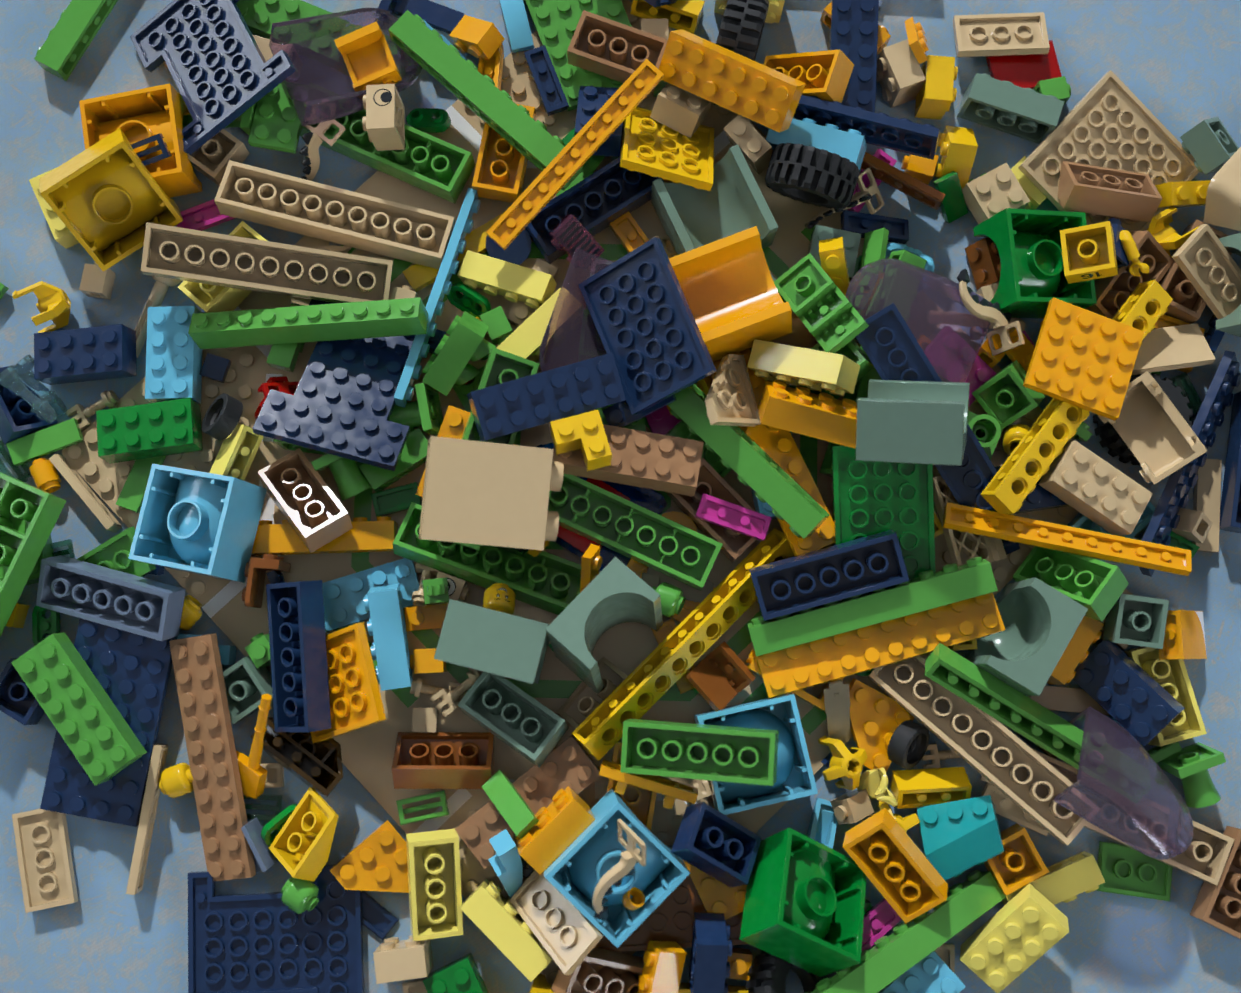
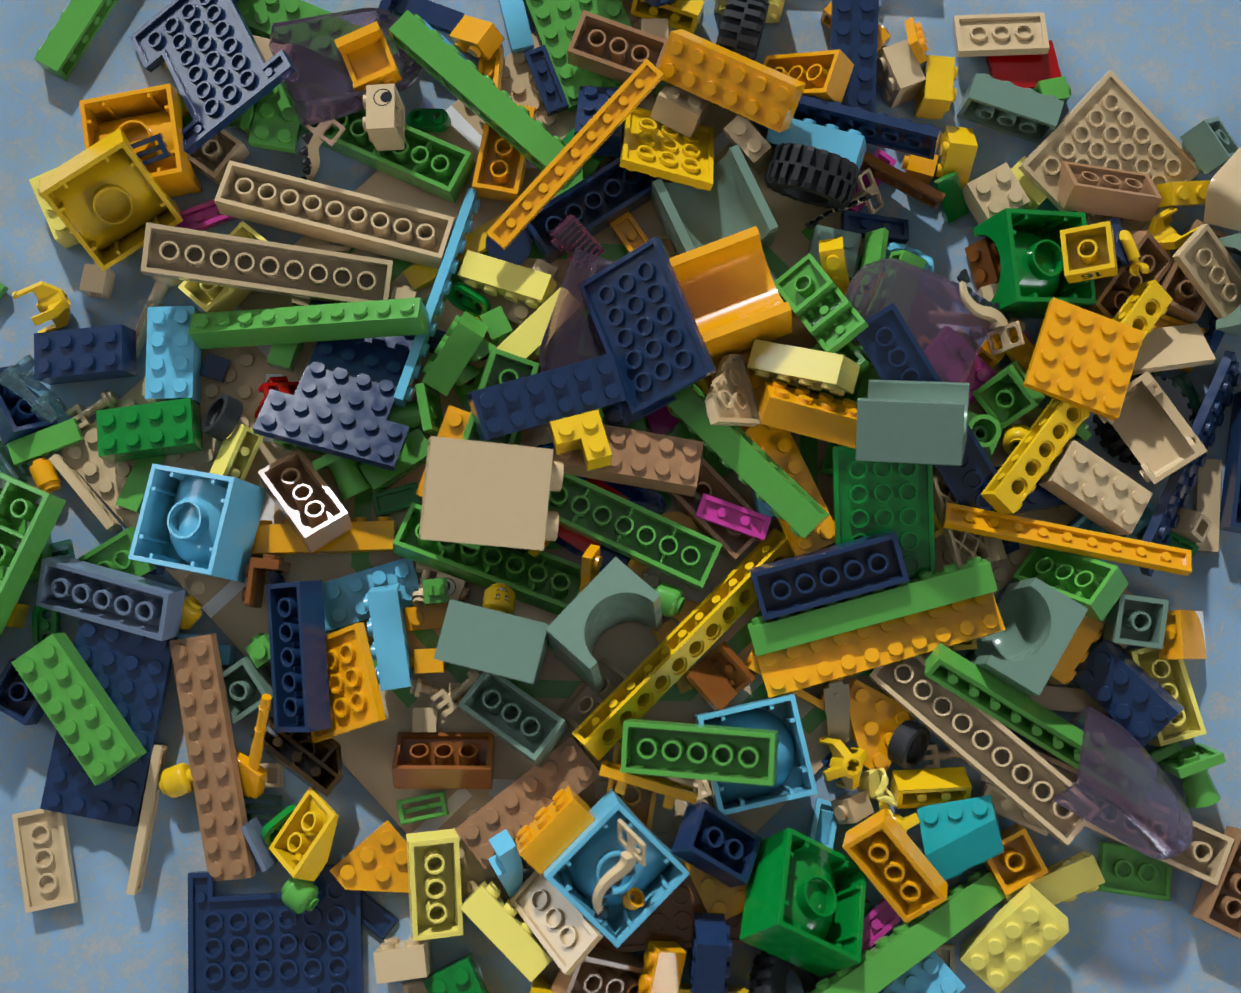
(510, 804): bright green tile -> none
(740, 963): light orange brick -> none

